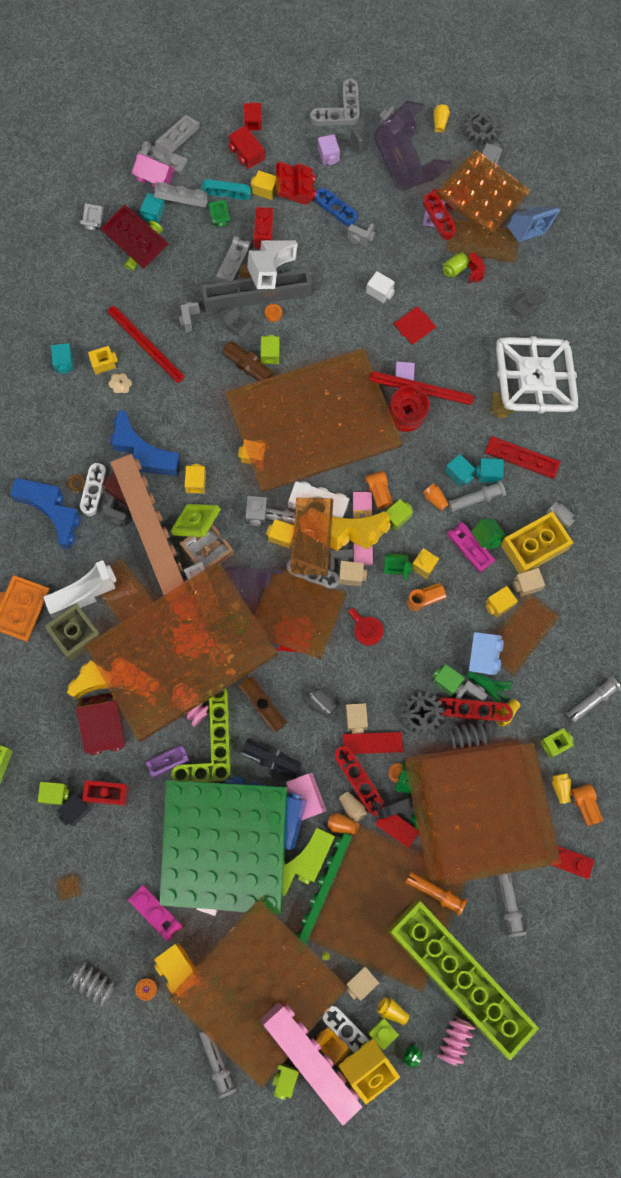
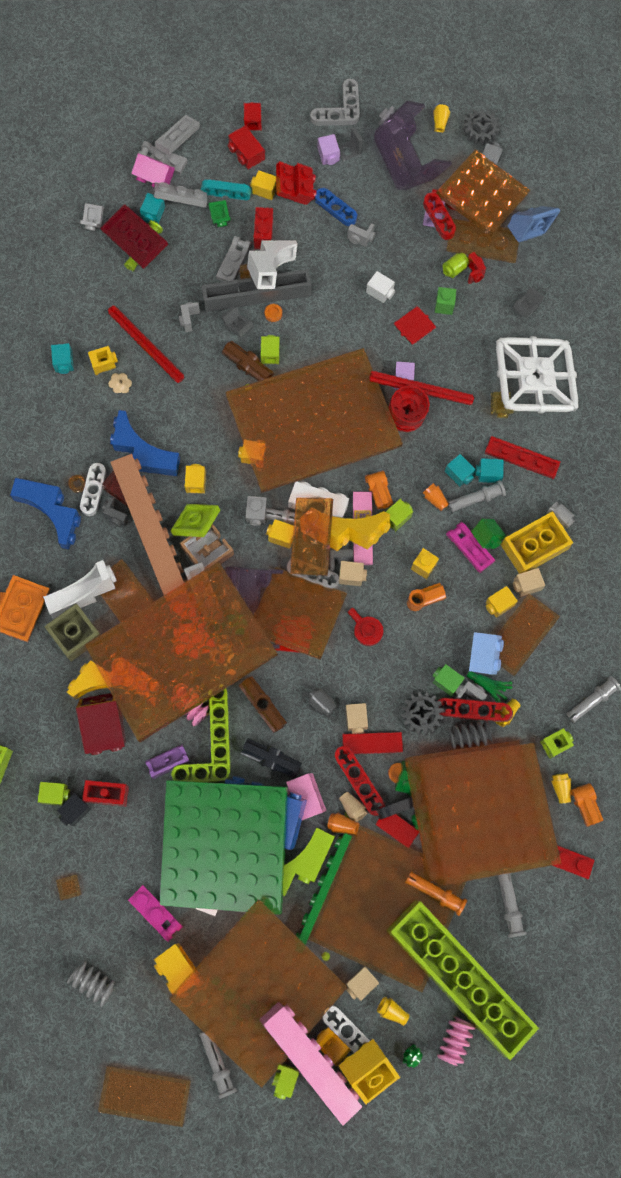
(144, 1096): none -> clear orange tile
(146, 989): orange tile -> none
(382, 1033): lime brick -> none
(397, 564): green bracket -> none
(445, 300): none -> bright green brick

